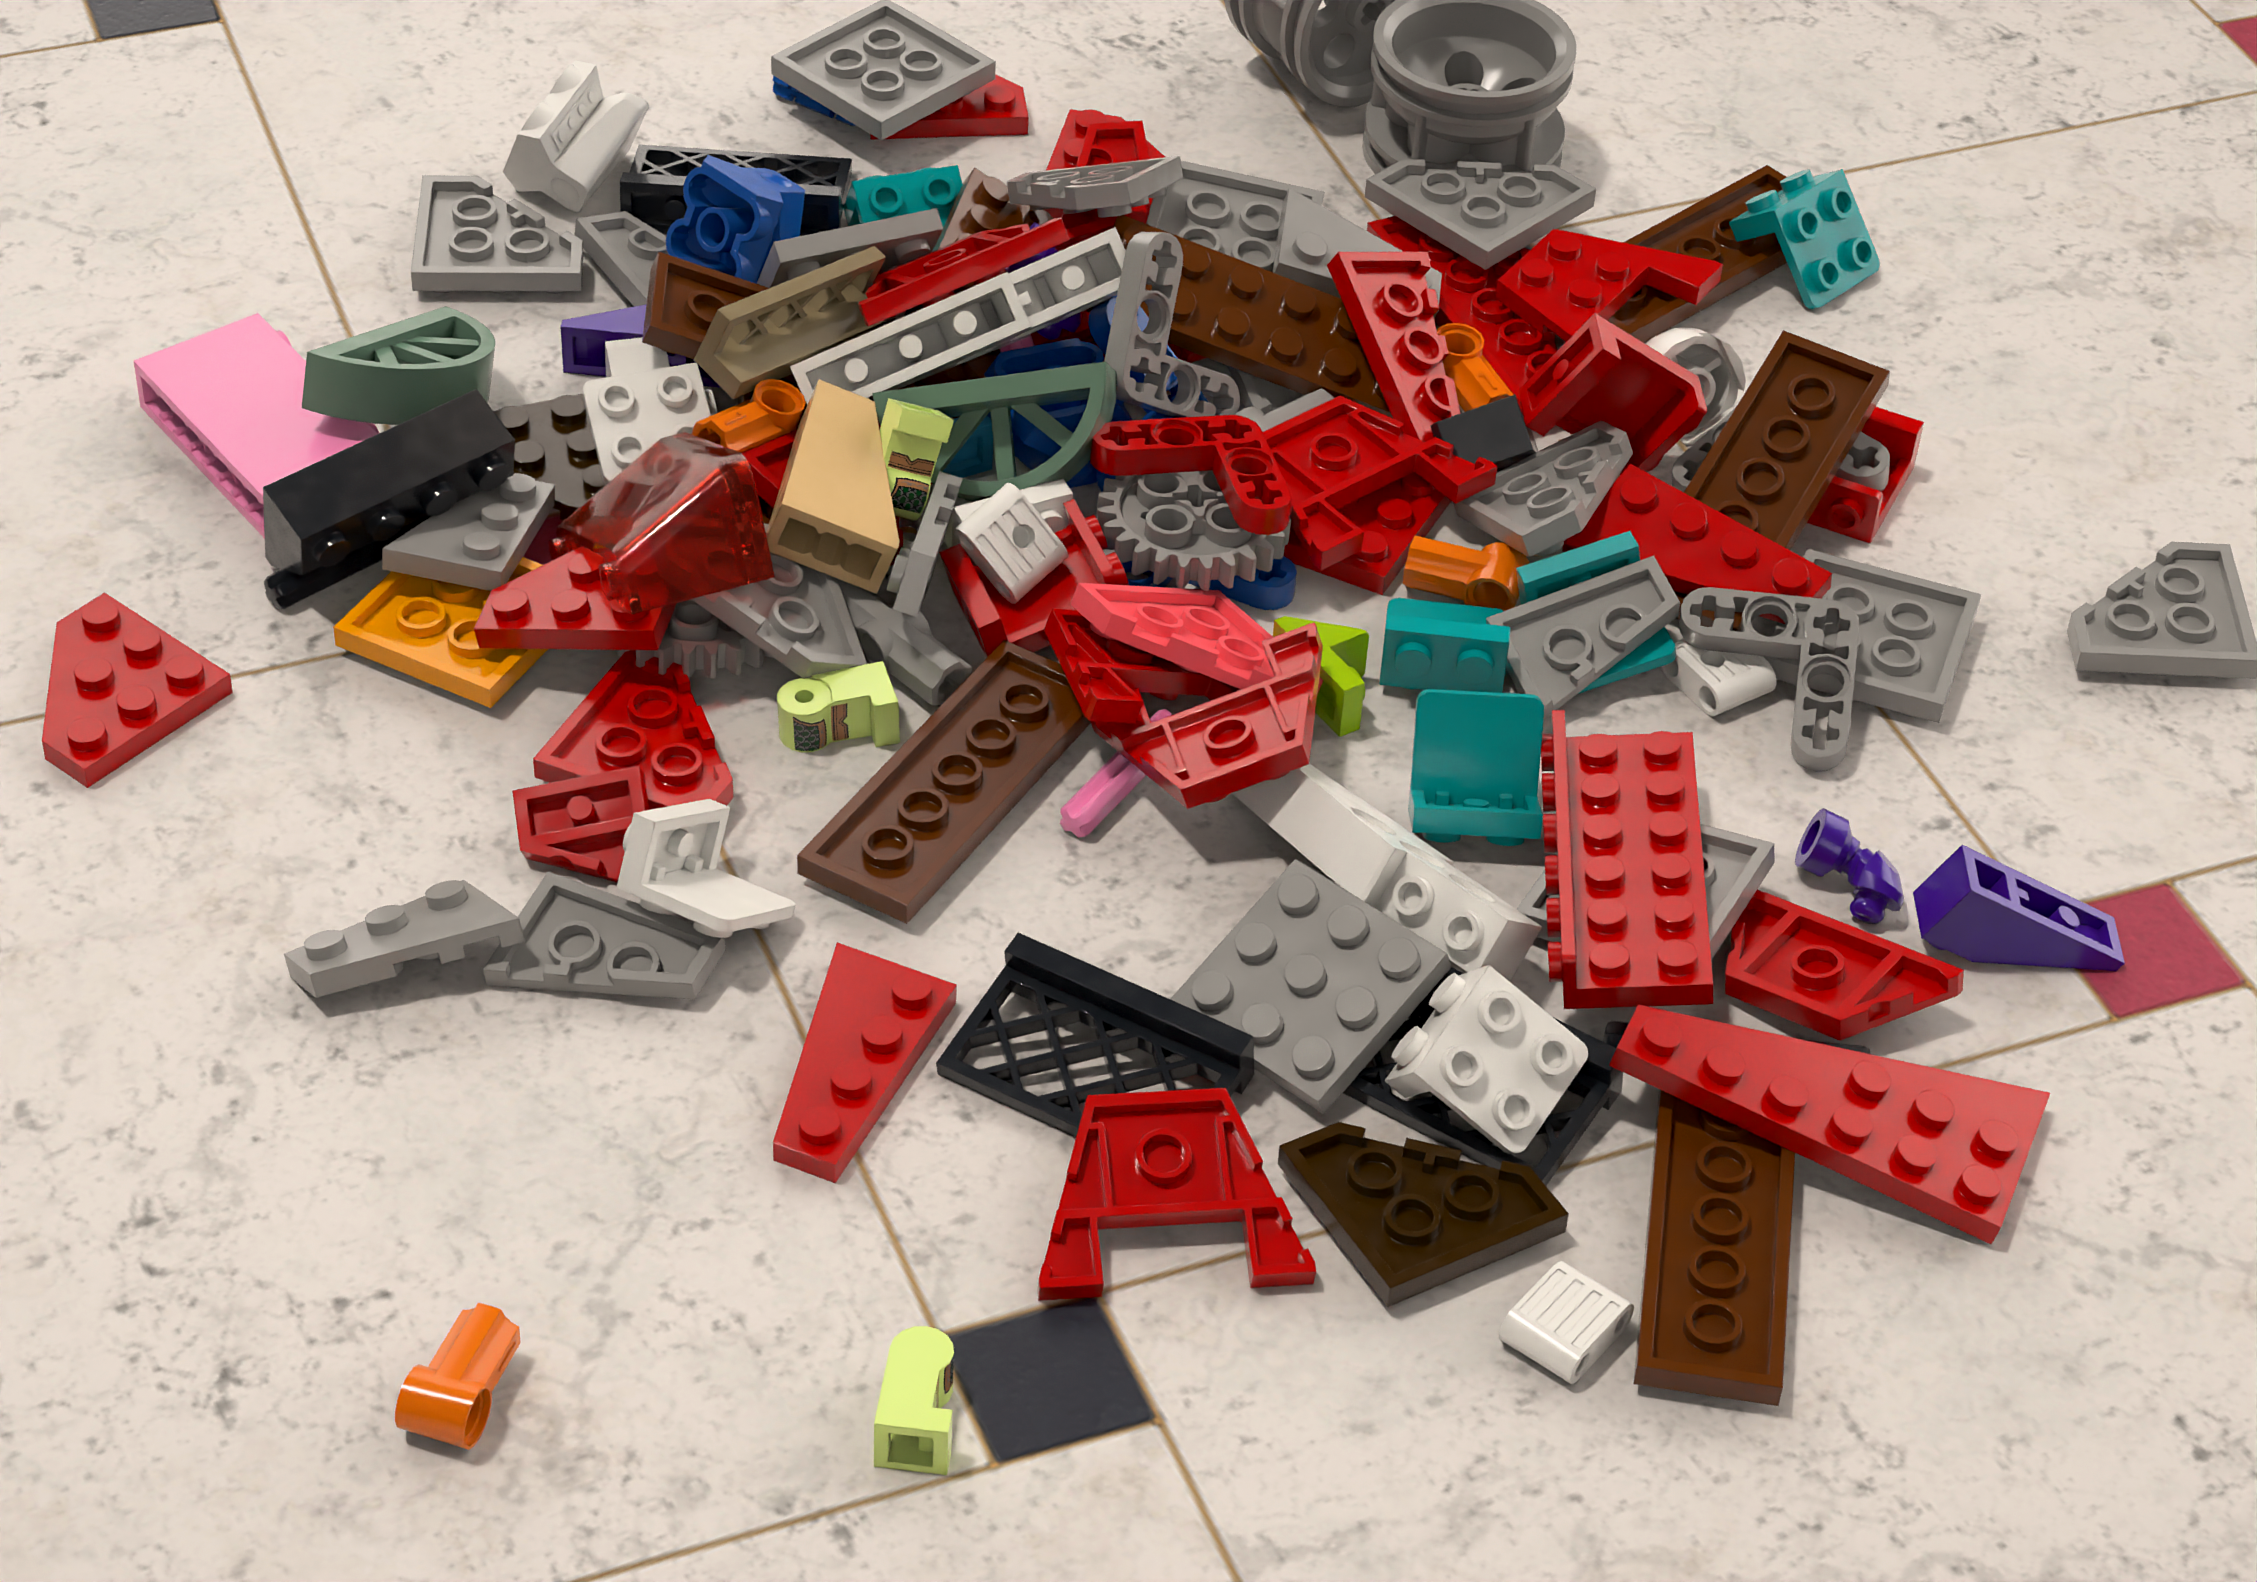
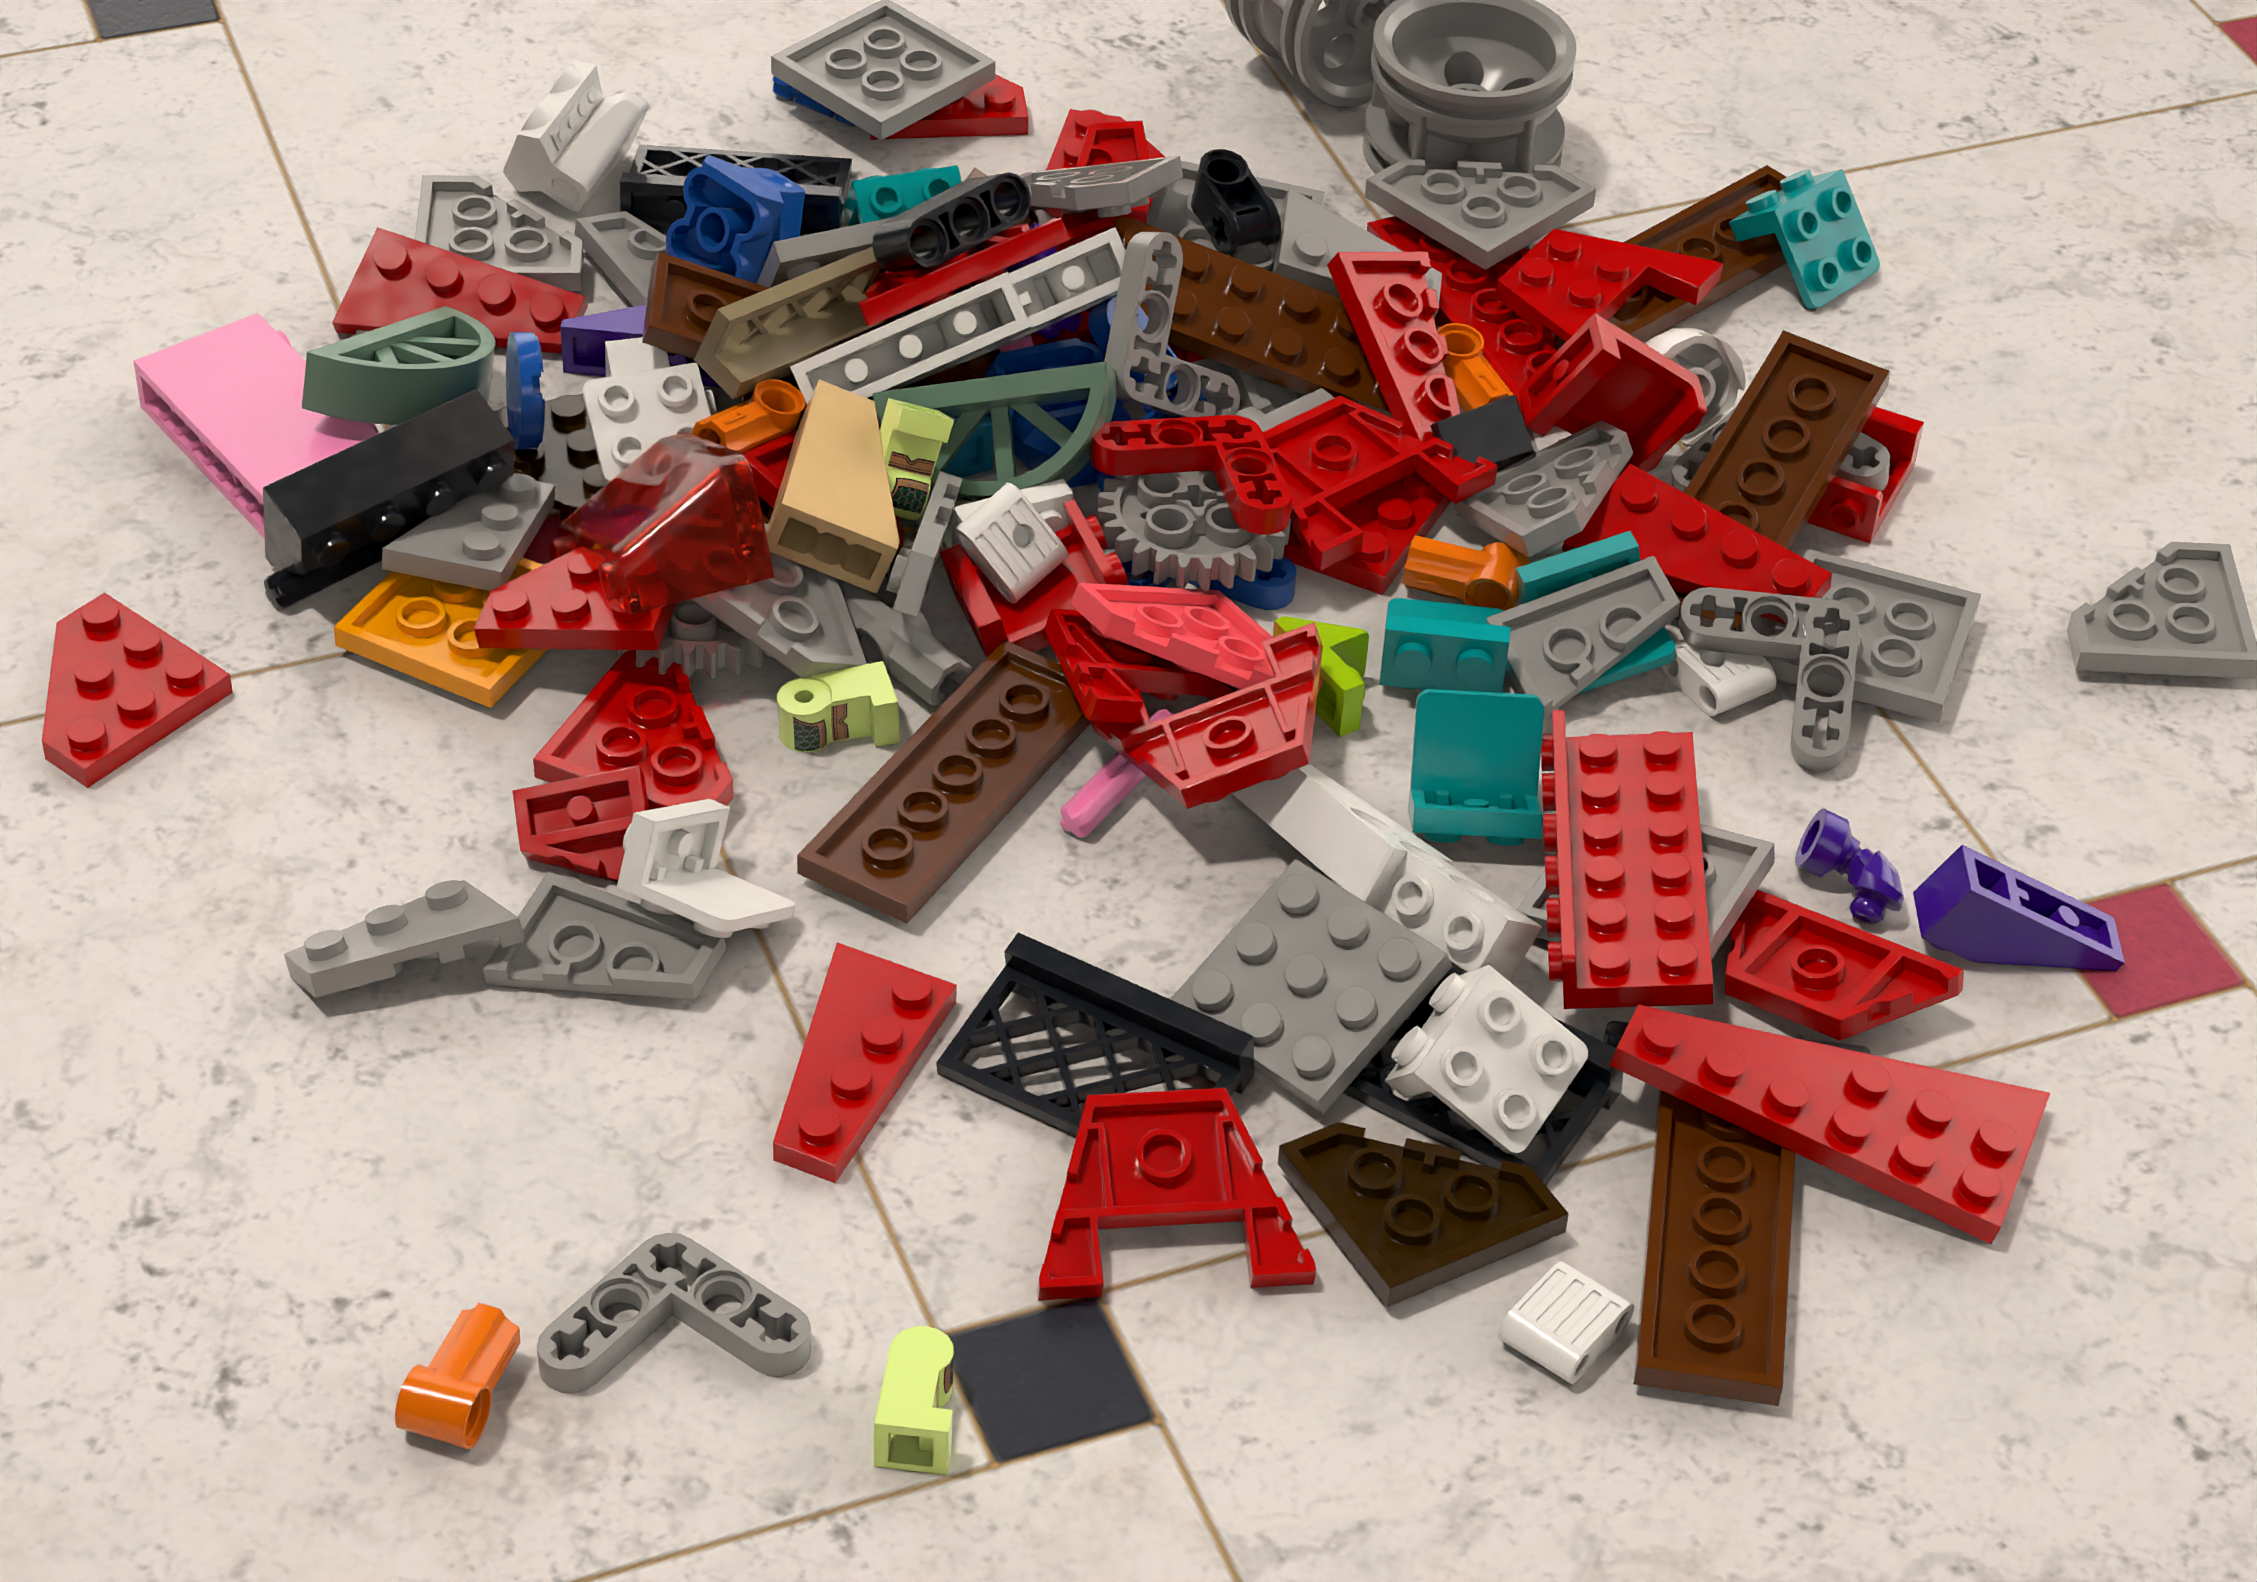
(412, 277): none -> wing
(523, 393): none -> blue tile
(664, 1296): none -> light grey beam
(951, 222): none -> black beam
(1233, 203): none -> black piece

